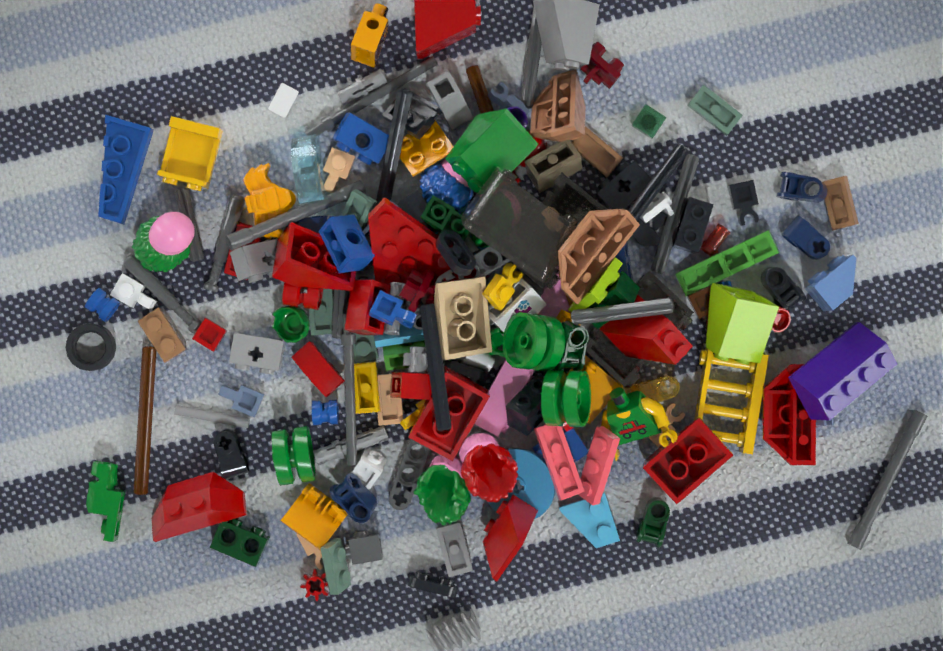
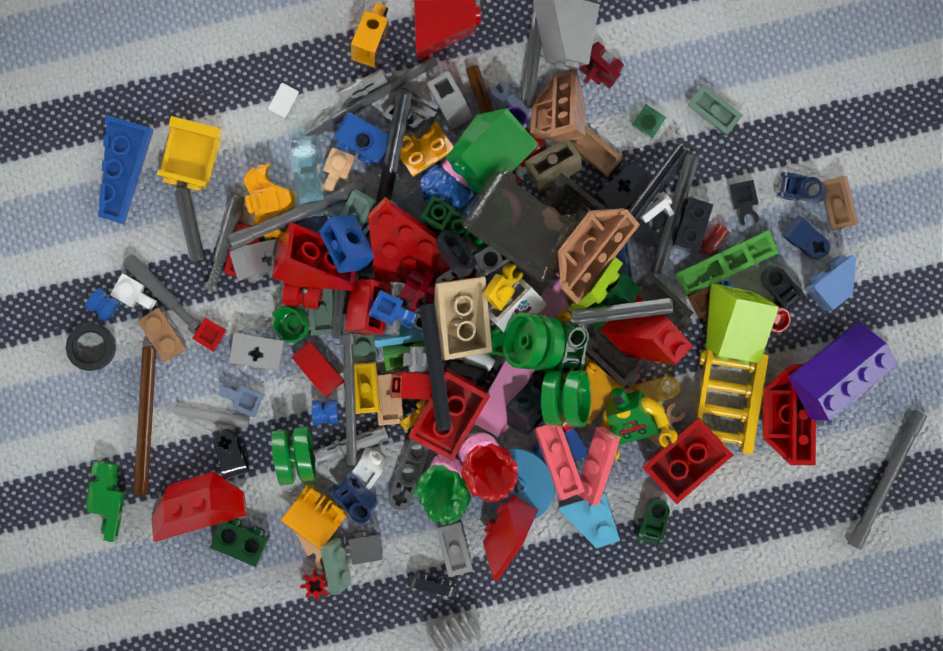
(163, 241): hair -> none

